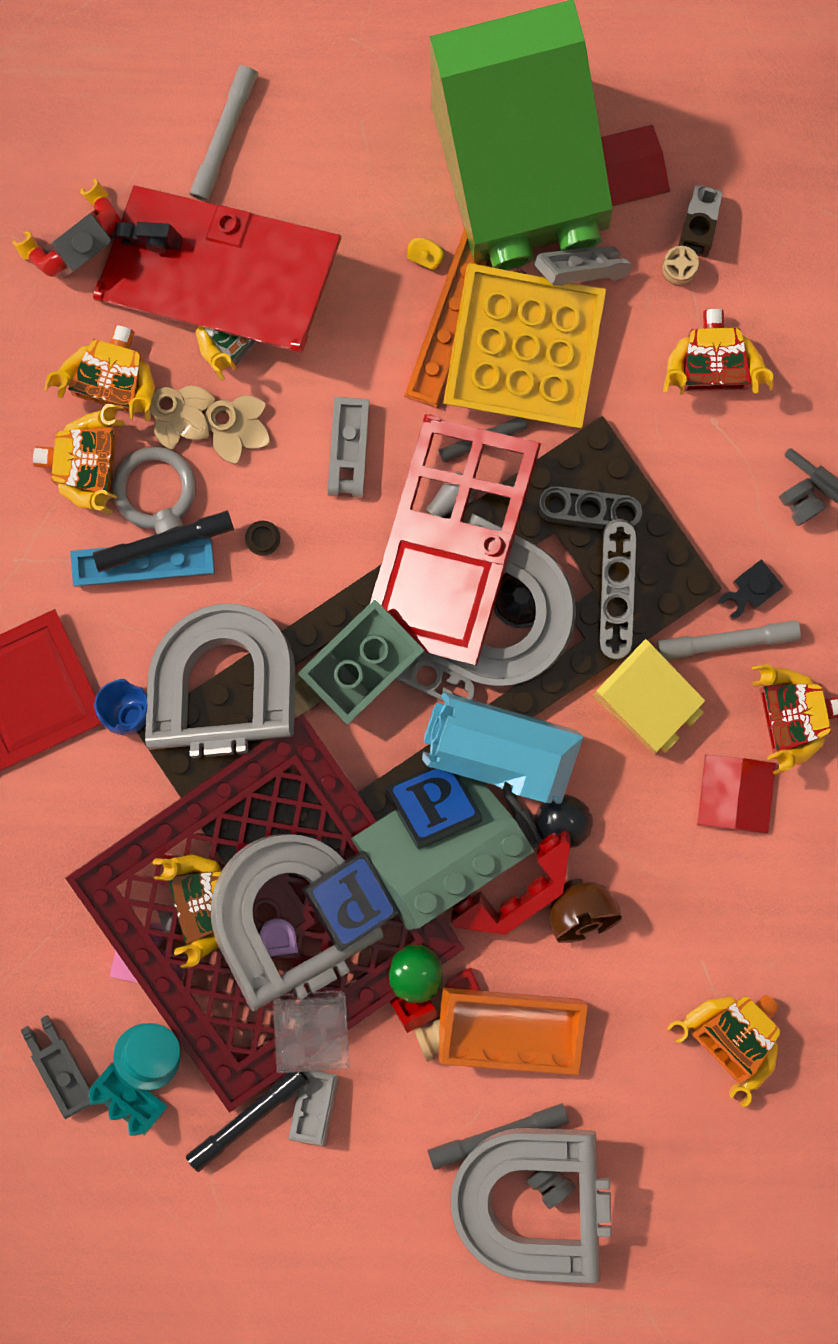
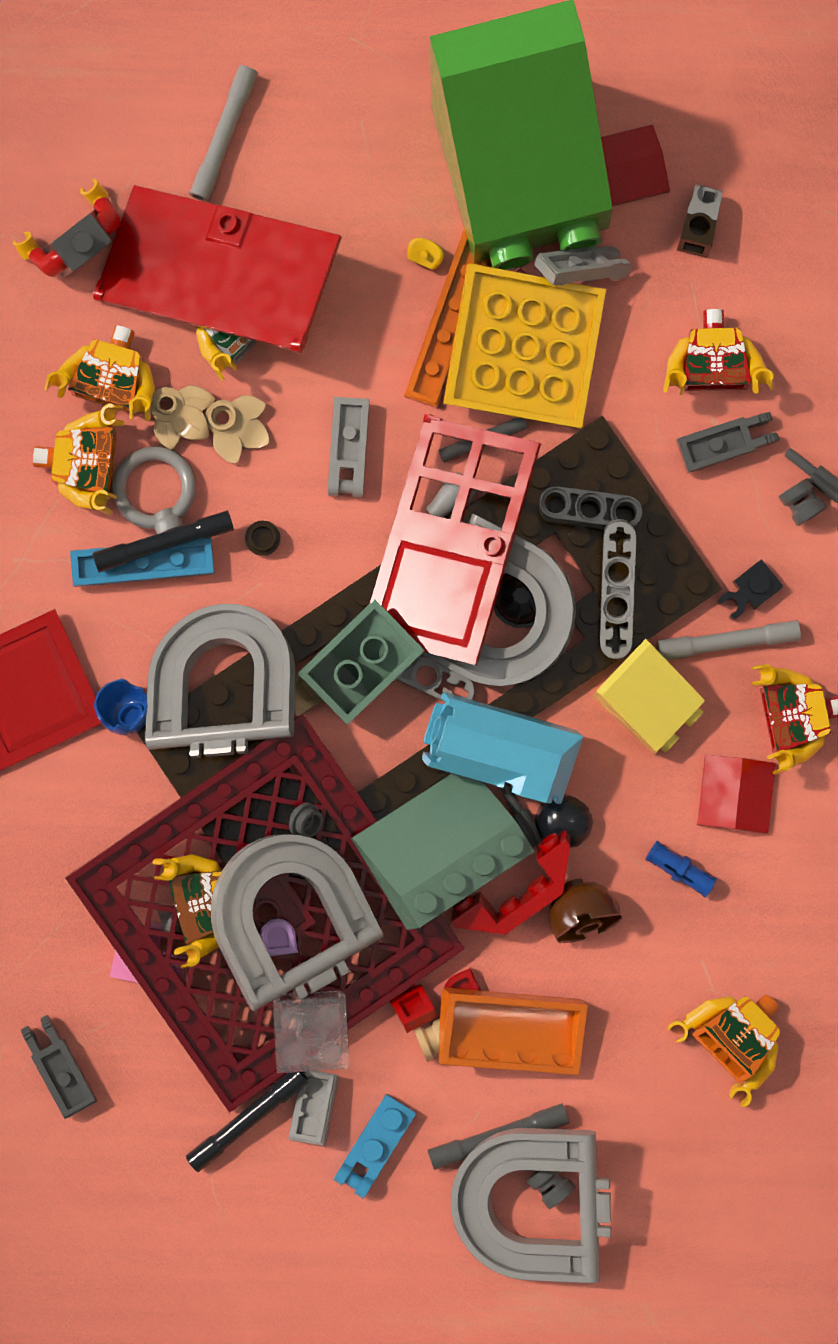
(135, 1106): teal plate -> none
(147, 1056): teal piece -> none
(155, 236): black plate -> none
(305, 820): none -> dark grey plate
(351, 901): tile -> none
(375, 1144): none -> dark azure plate
(416, 974): green hair -> none
(433, 805): tile -> none
(681, 258): tan wheel -> none
(681, 869): none -> blue pin
(723, 442): none -> dark grey hinge

